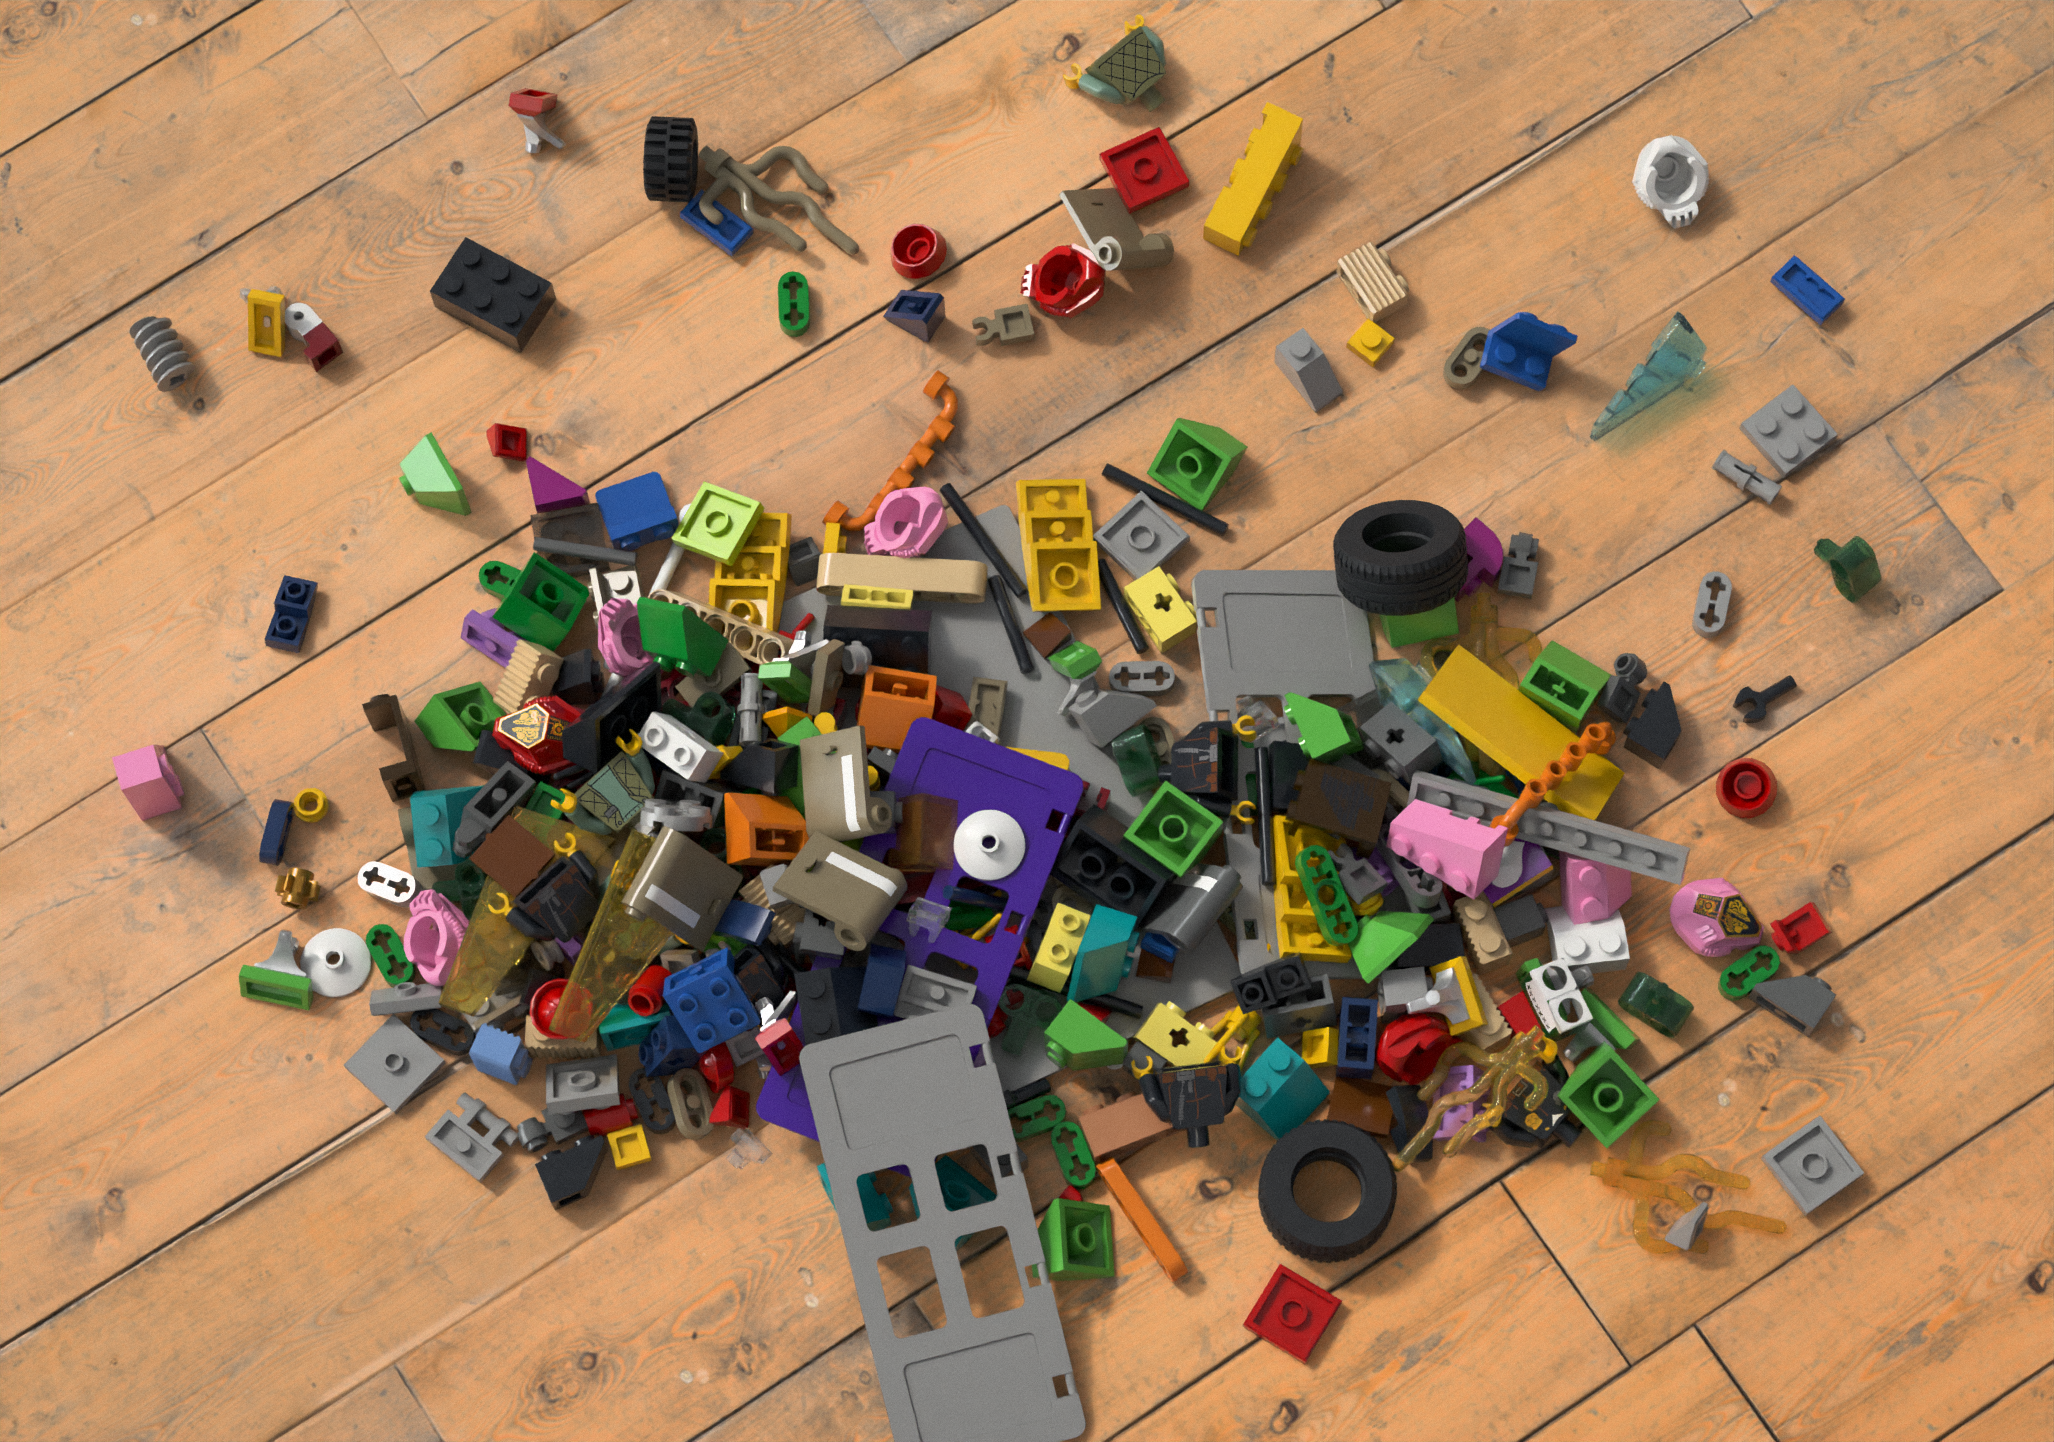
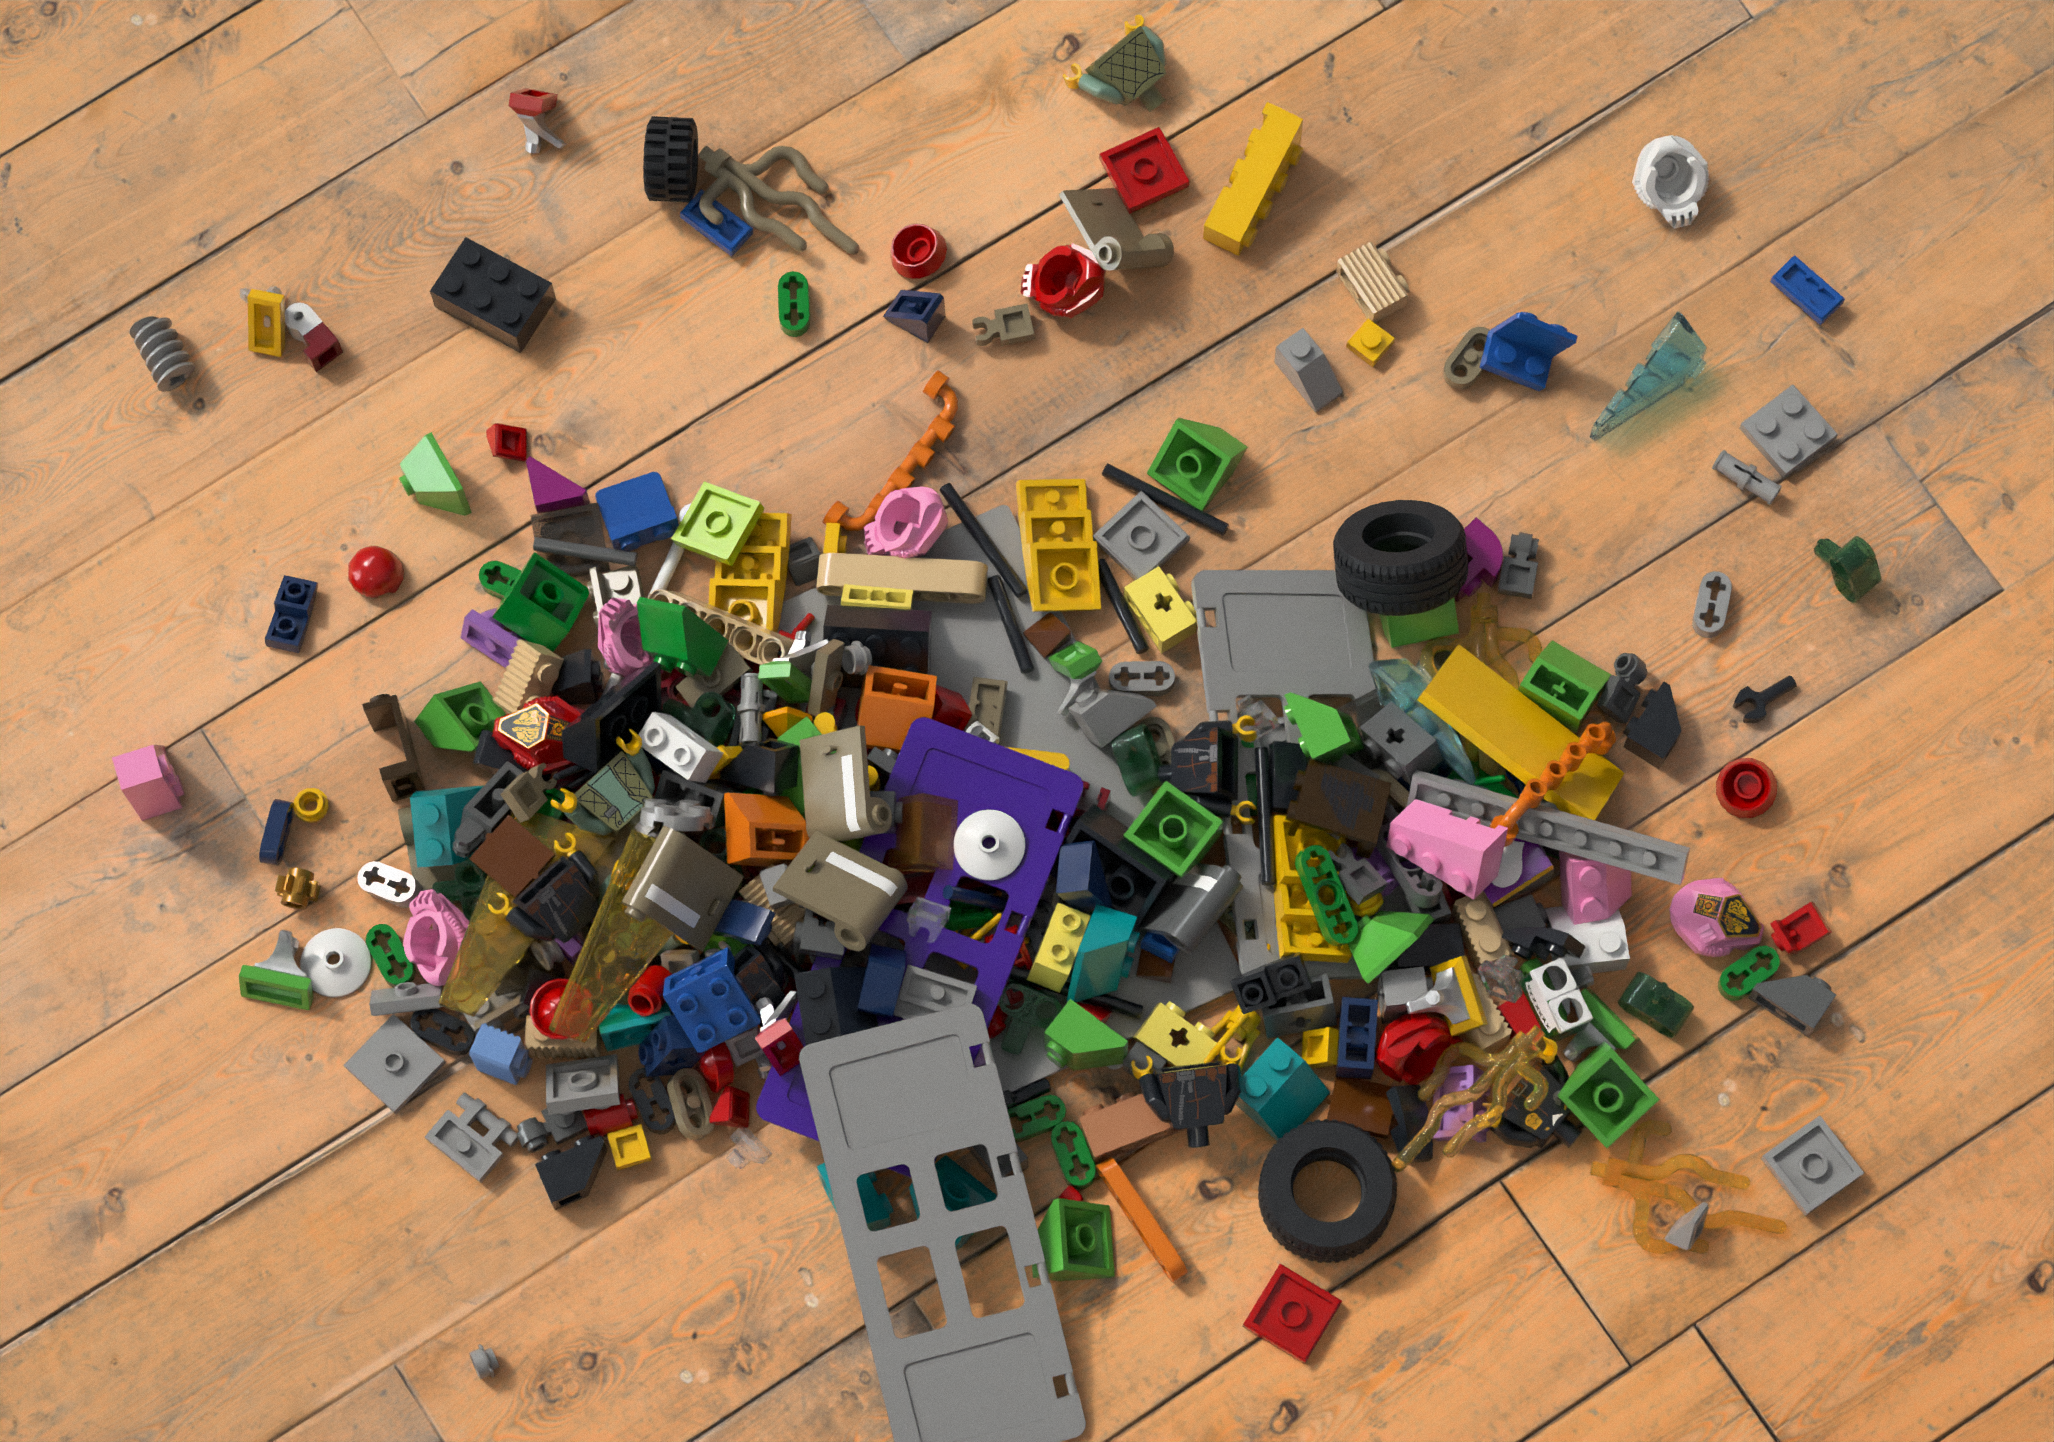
(375, 571): none -> red hair
(484, 1362): none -> light grey plate
(526, 793): none -> dark tan plate
(1082, 877): none -> dark blue slope
(1501, 978): none -> clear tile
(1541, 942): none -> black slope

